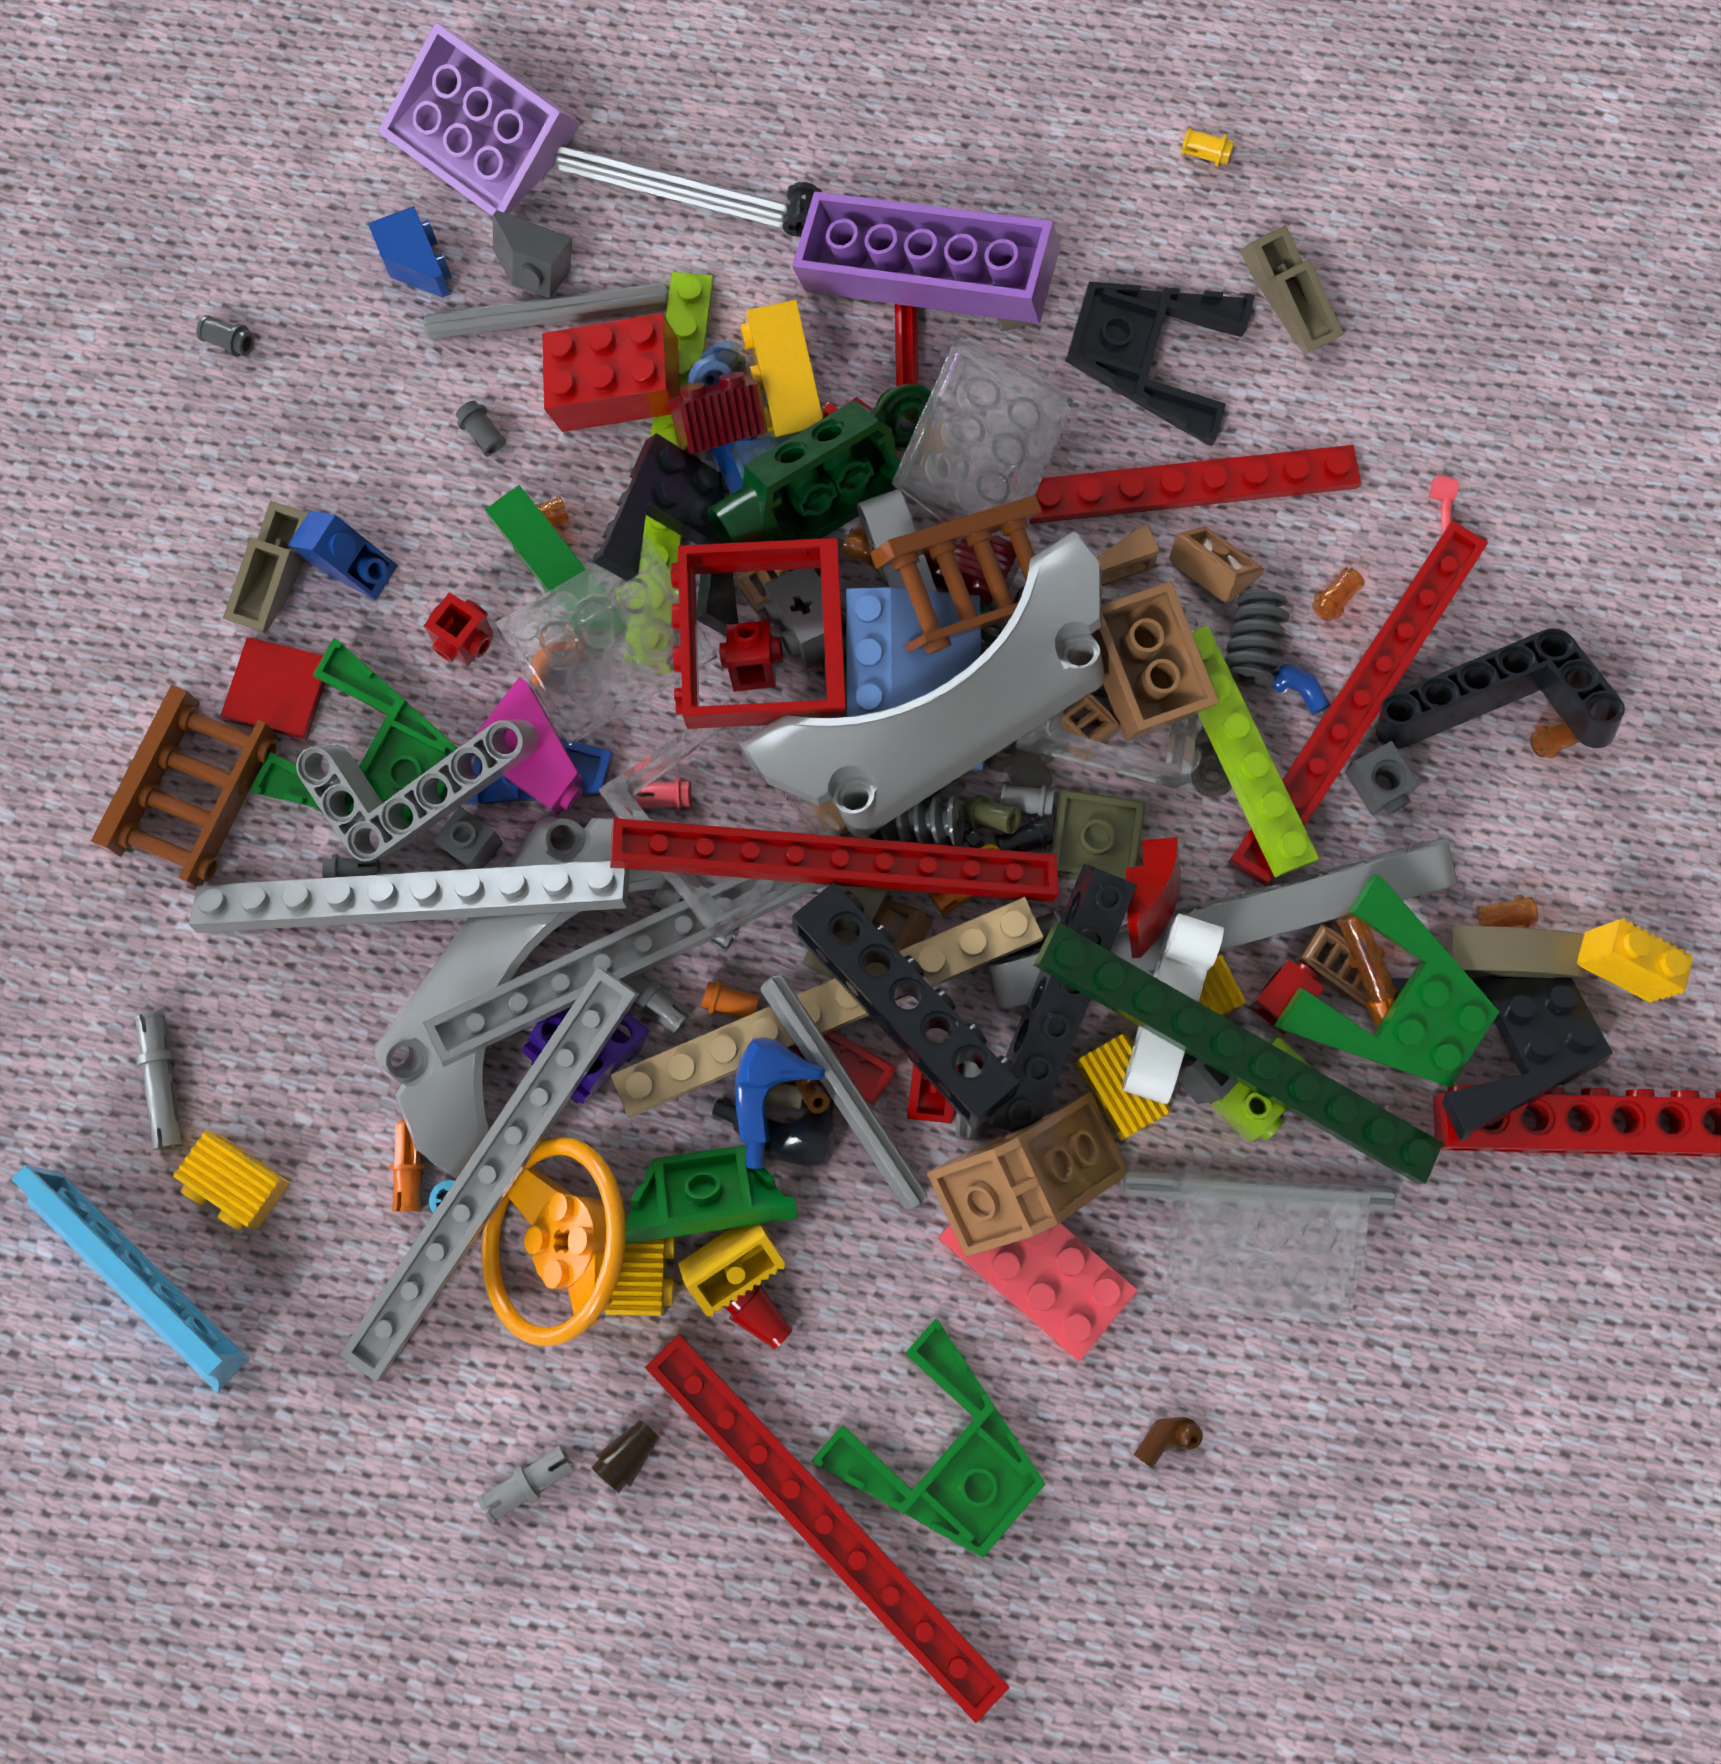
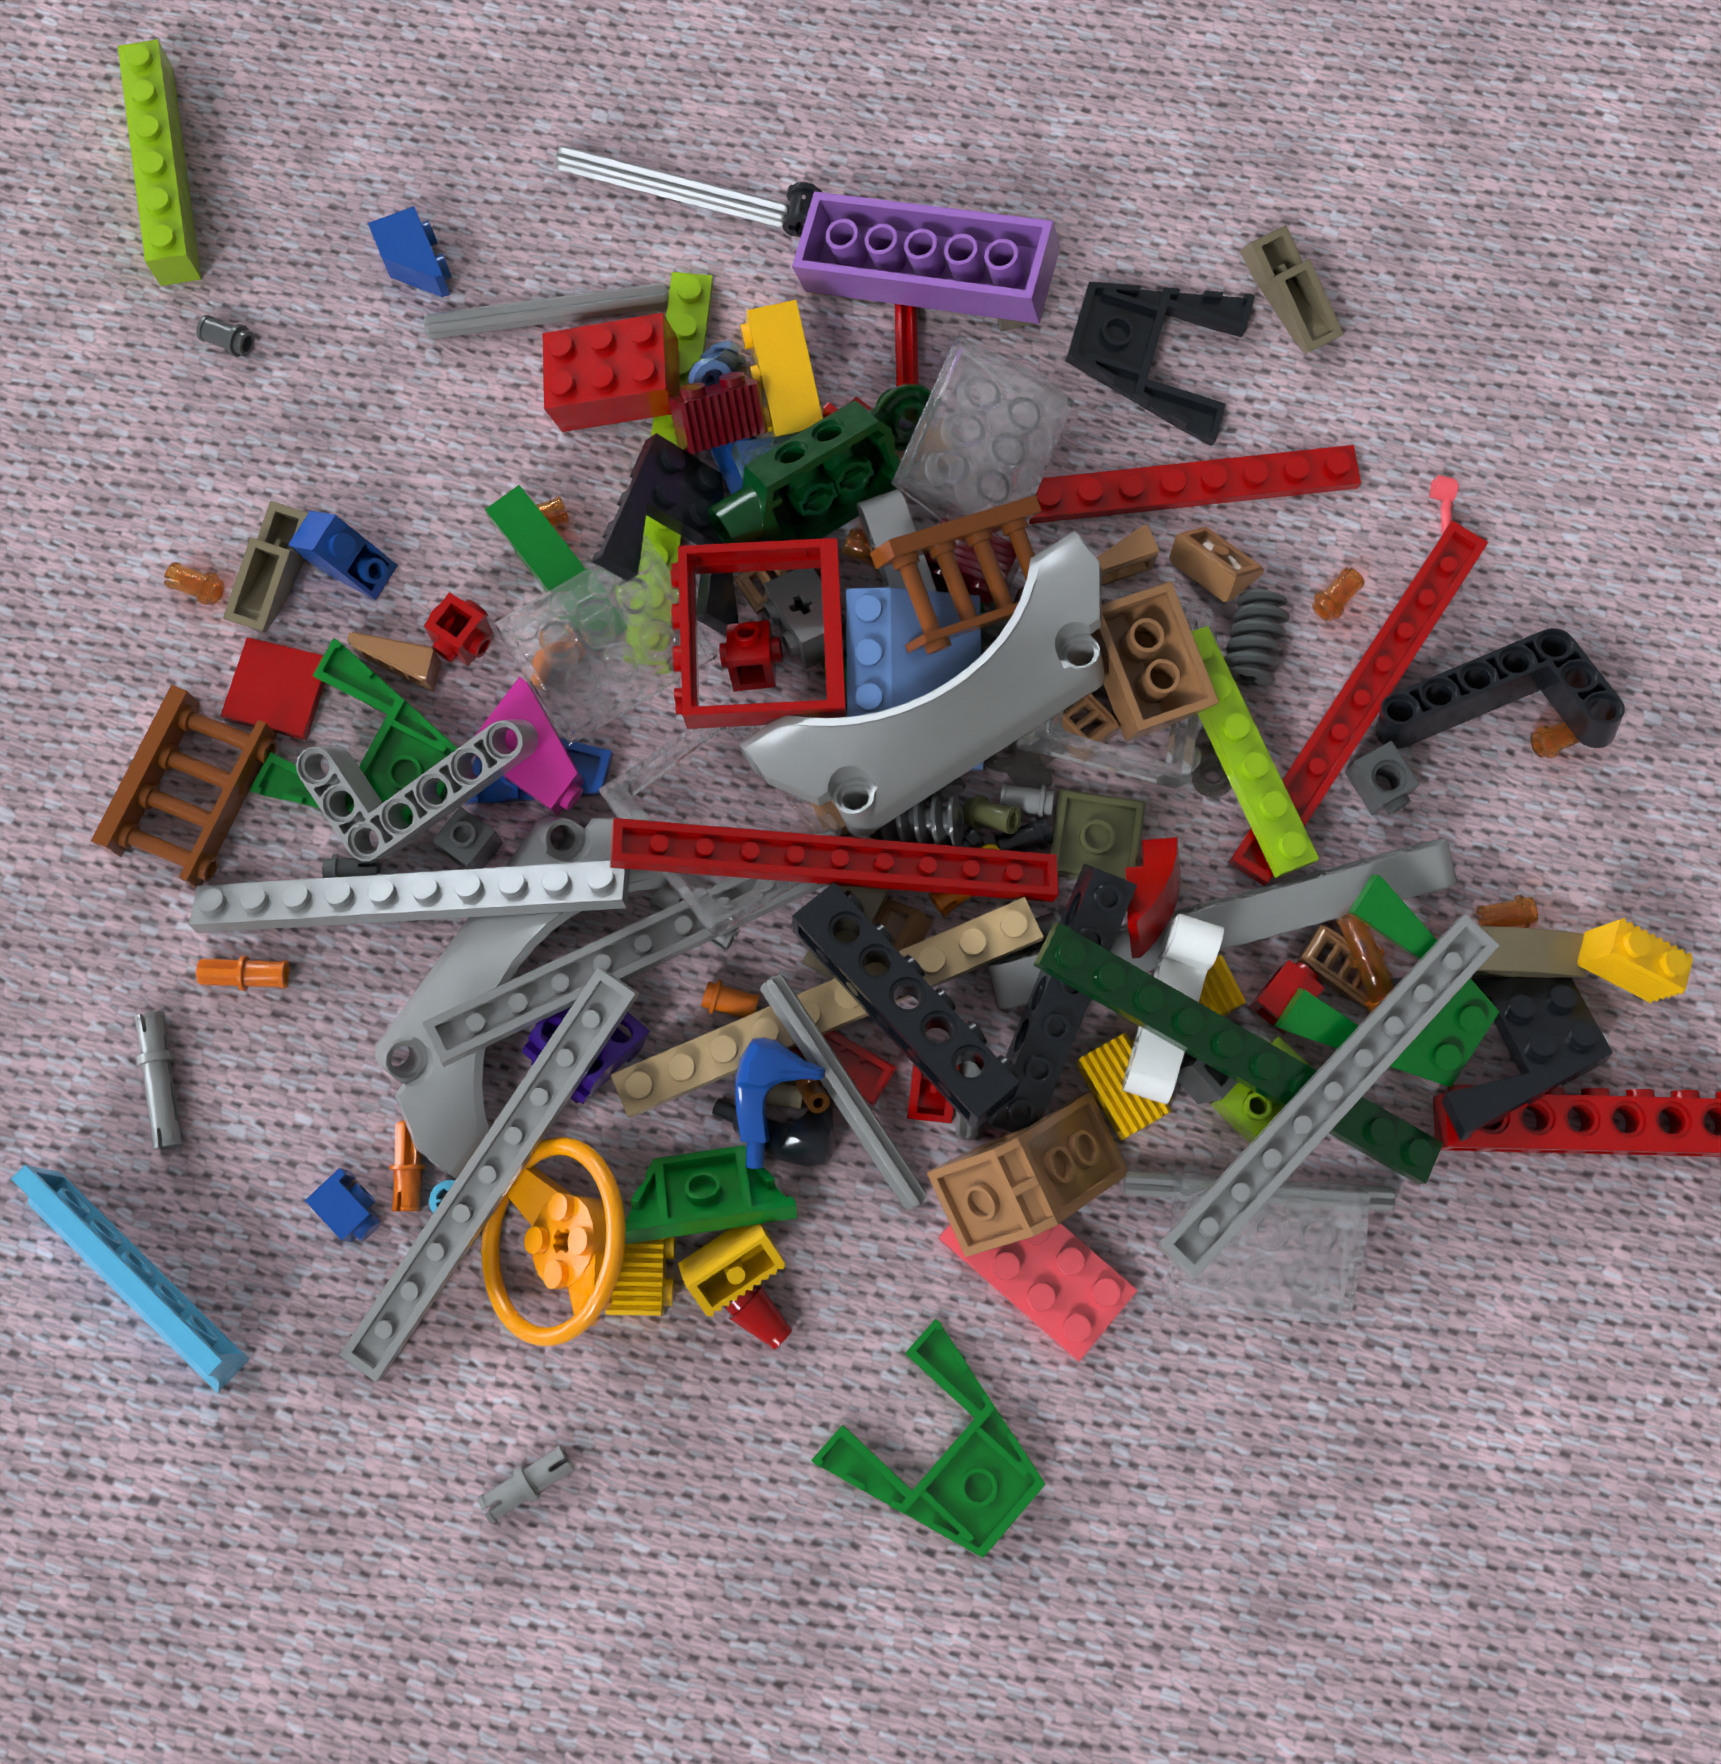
(159, 163): none -> lime brick
(195, 583): none -> clear orange pin
(230, 1180): yellow brick -> none
(243, 973): none -> orange axle
(345, 1207): none -> blue brick
(408, 660): none -> medium nougat slope
(474, 420): dark grey pin -> none
(476, 123): lavender slope -> none
(531, 254): dark grey slope -> none
(625, 1456): dark brown cone -> none
(658, 1003): light grey pin -> none
(667, 795): coral pin -> none
(828, 1528): red plate -> none
(1168, 1433): reddish brown arm -> none
(1207, 147): yellow pin -> none
(1305, 683): blue arm -> none
(1326, 1097): none -> light grey plate

